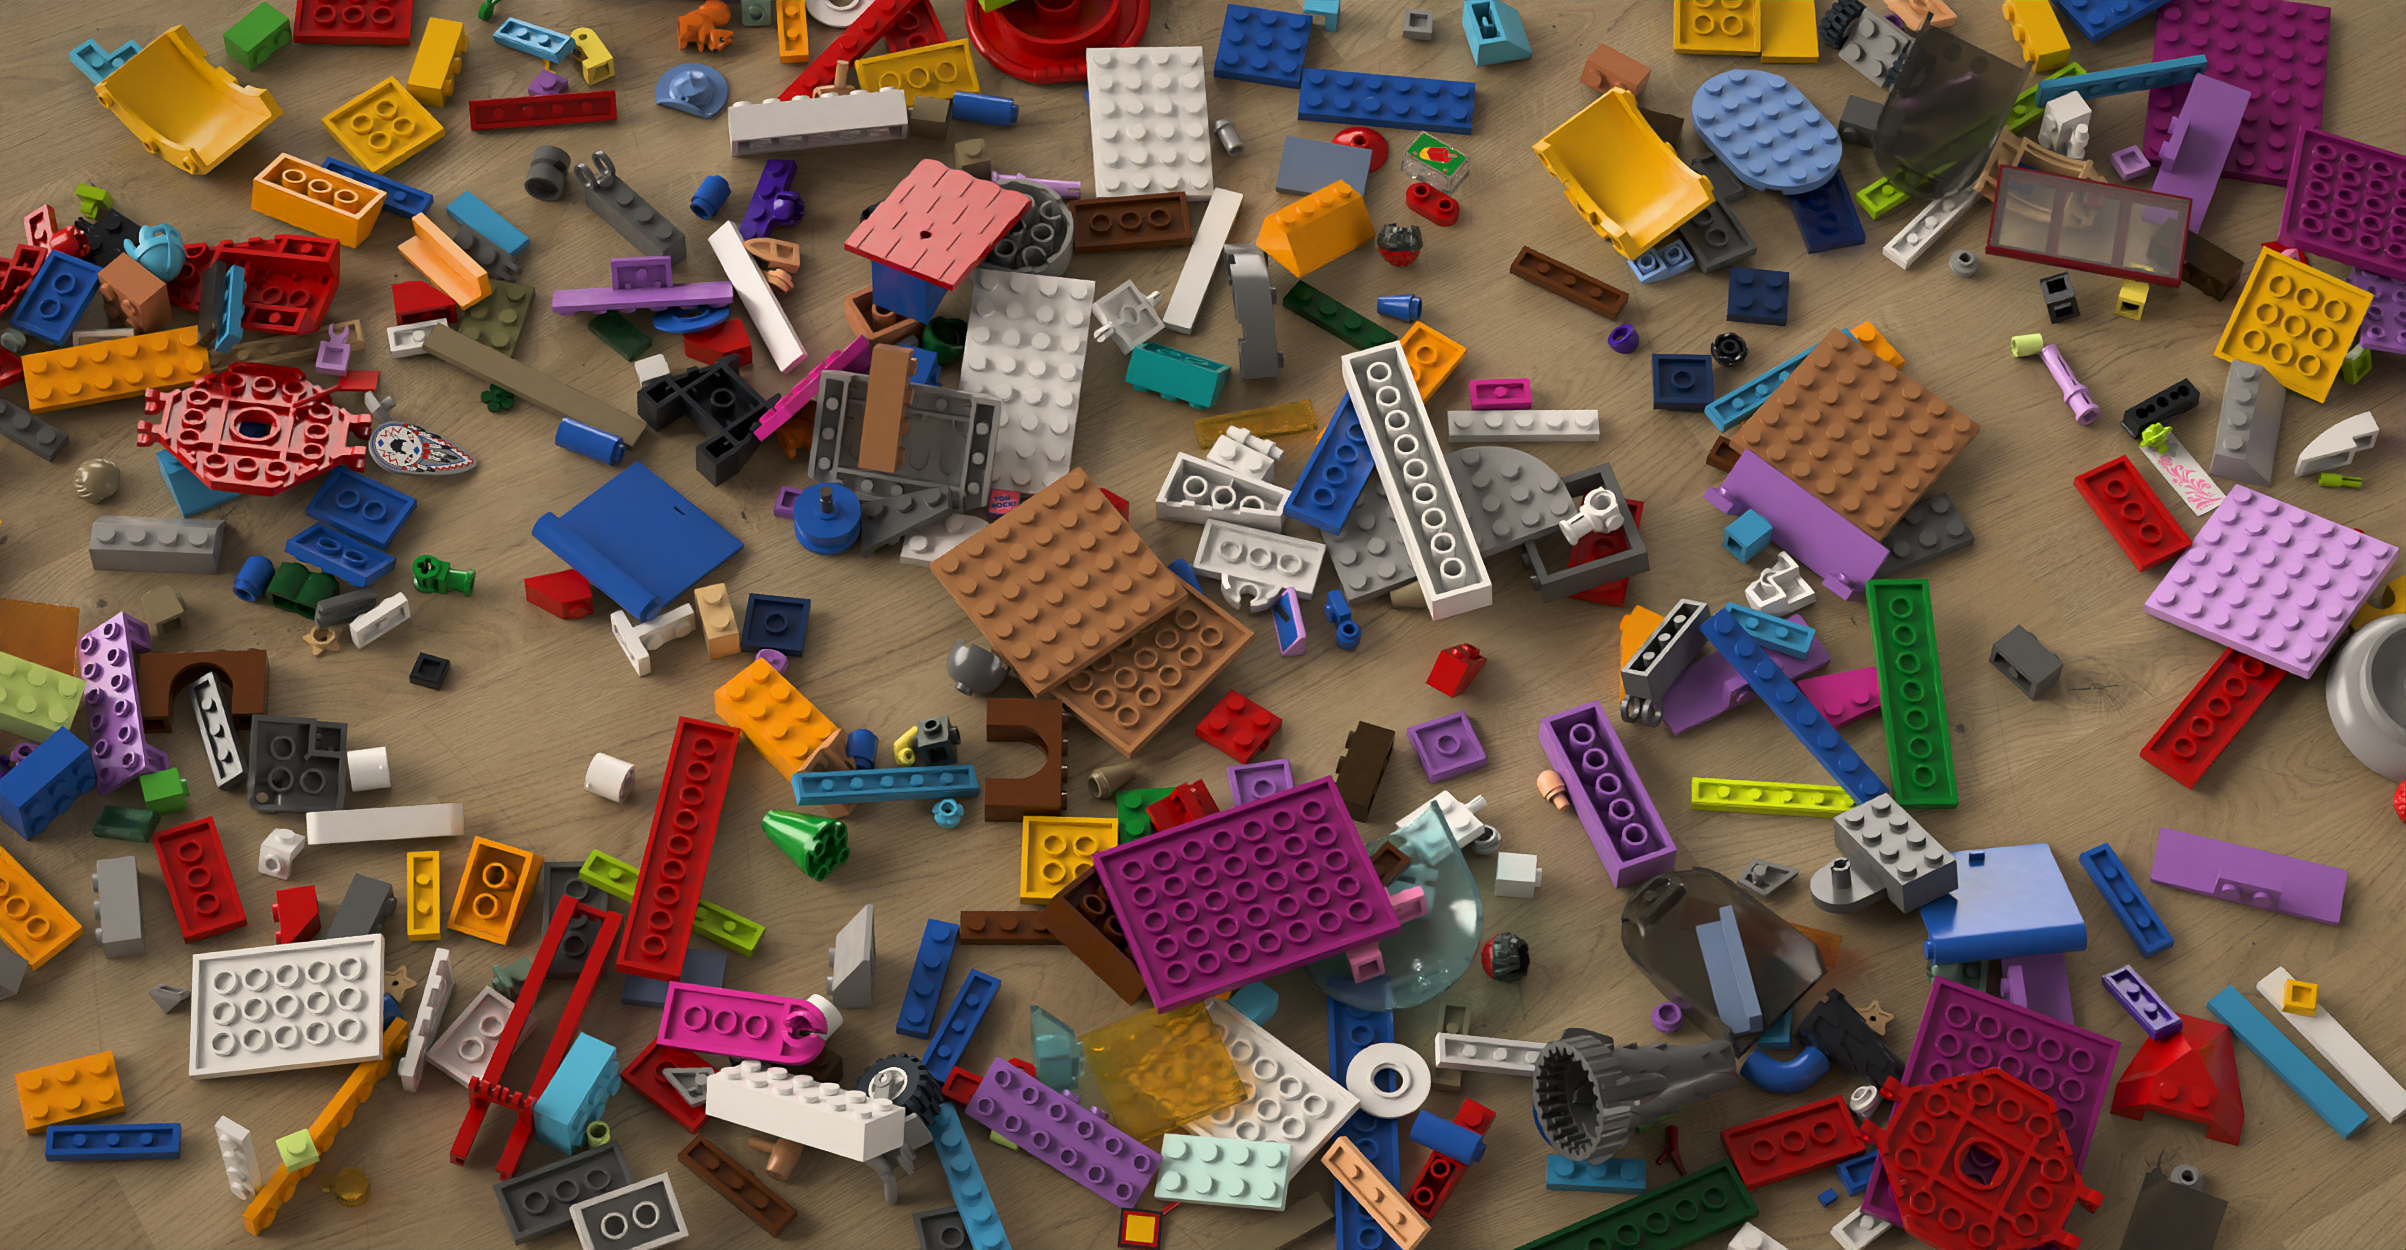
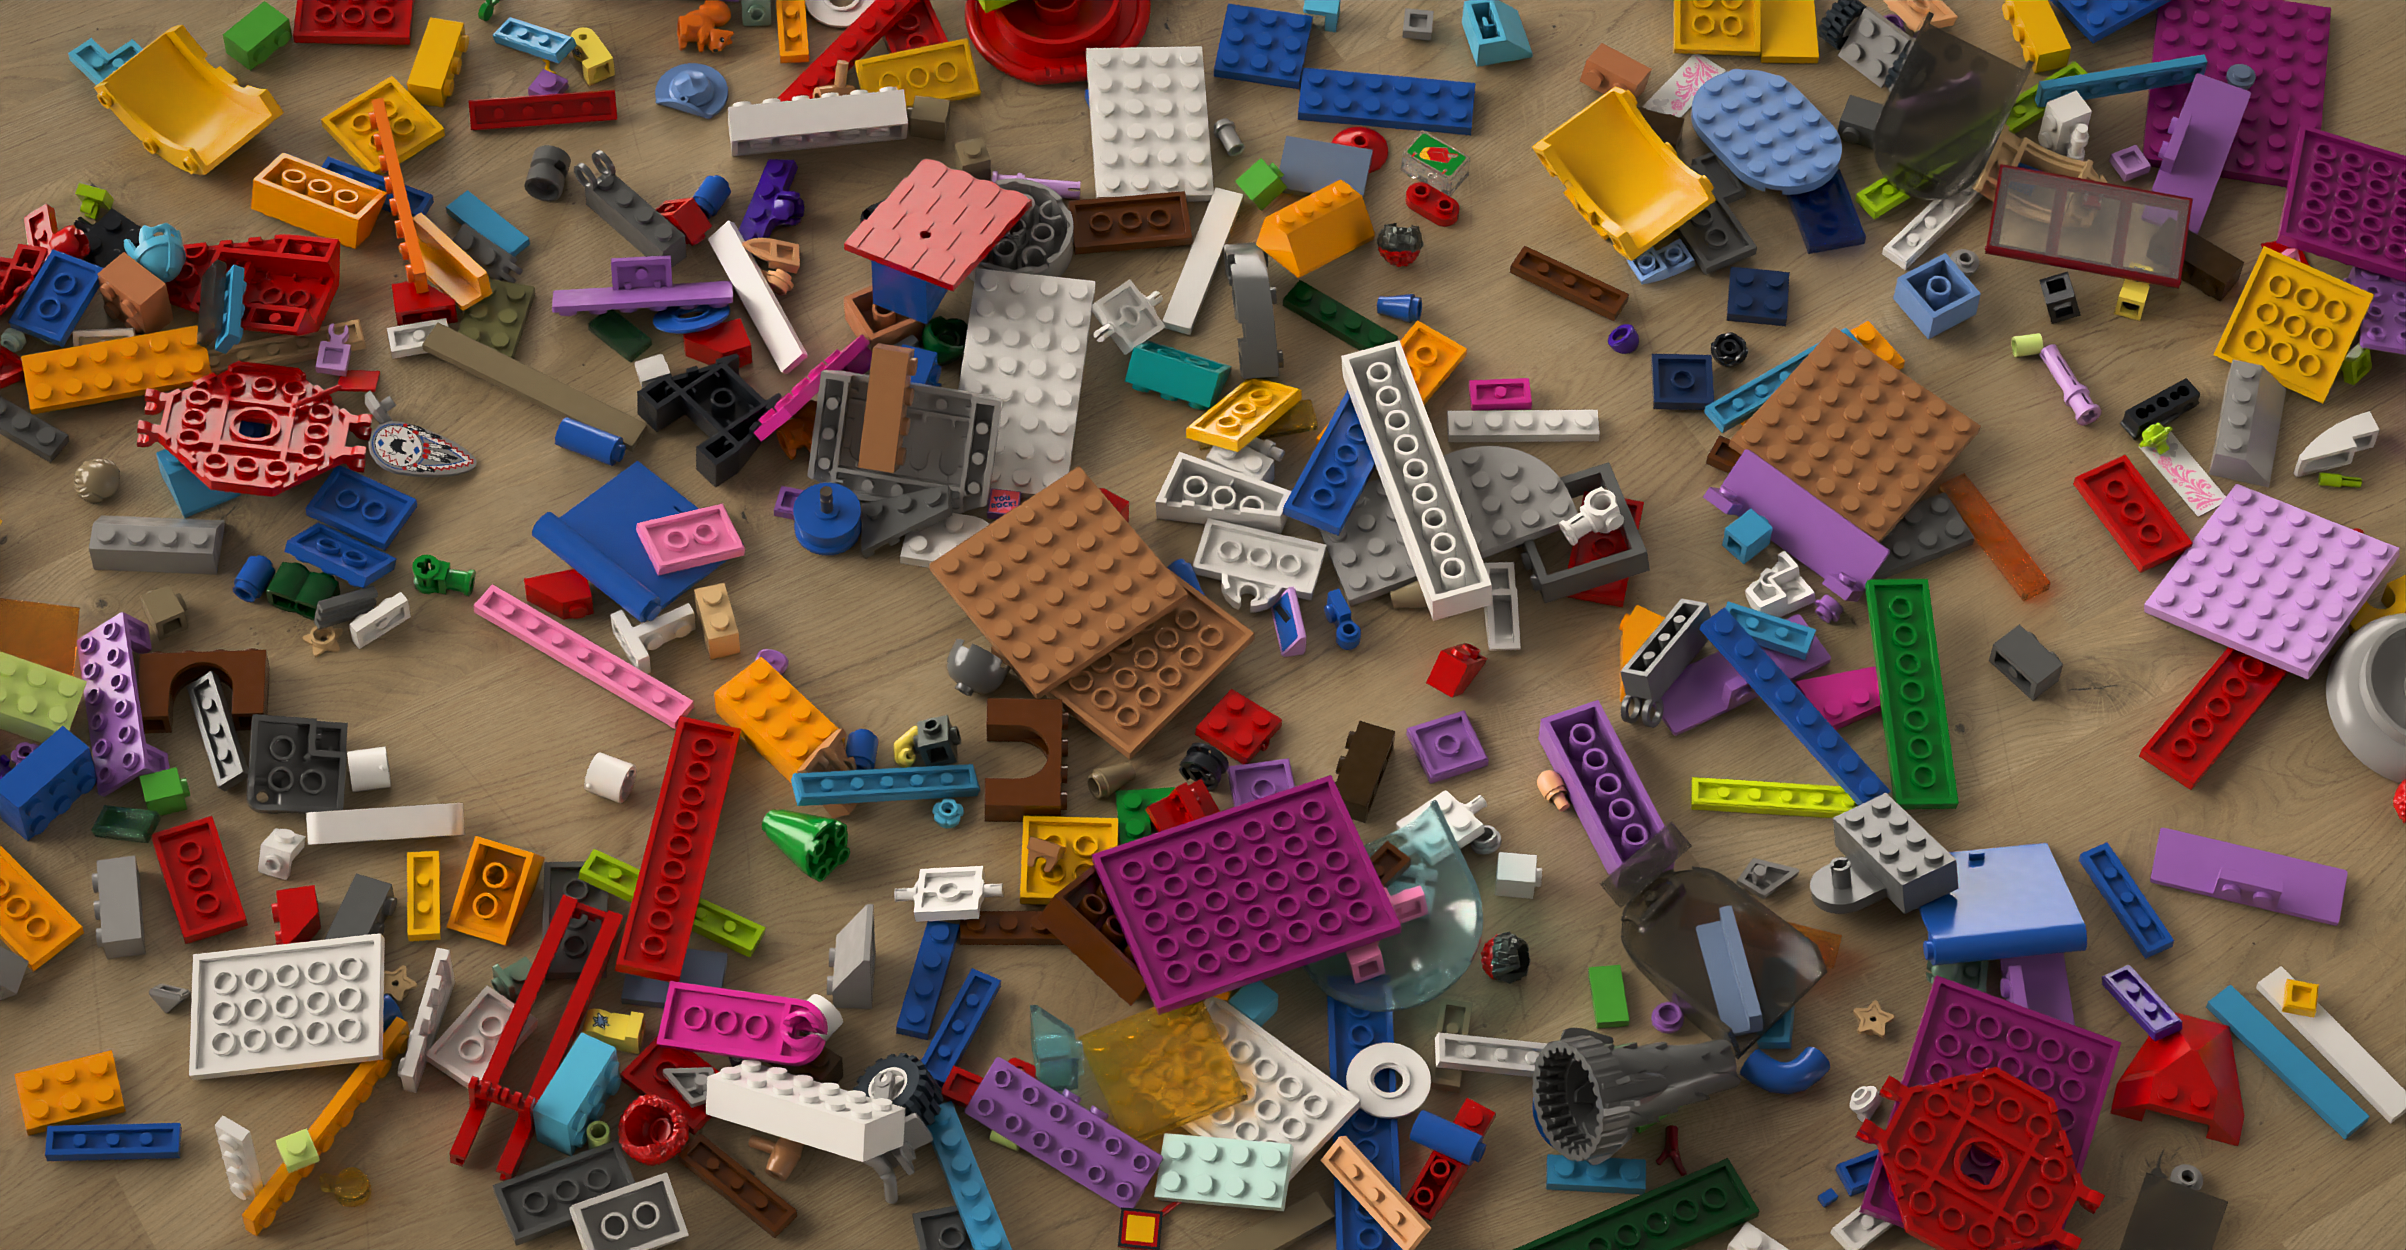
(399, 204): none -> orange plate
(429, 671): black tile -> none
(497, 397): dark green plant -> none
(583, 656): none -> bright pink plate
(616, 1029): none -> light yellow leg
(653, 1130): none -> red hair
(686, 217): none -> red slope
(690, 539): none -> bright pink tile
(776, 624): dark blue plate -> none
(949, 893): none -> white plate
(984, 109): blue brick -> none
(1048, 850): none -> medium nougat tile
(1204, 765): none -> black wheel
(1244, 414): none -> yellow tile
(1262, 183): none -> bright green brick
(1503, 614): none -> white slope
(1608, 996): none -> bright green tile
(1645, 864): none -> clear smoke tile
(1679, 91): none -> white sticker
(1792, 1142): red plate -> none
(1828, 609): none -> medium lavender plate
(1849, 1041): black cone -> none
(1936, 296): none -> medium blue brick
(1995, 538): none -> clear orange plate
(2241, 76): none -> sand blue plate

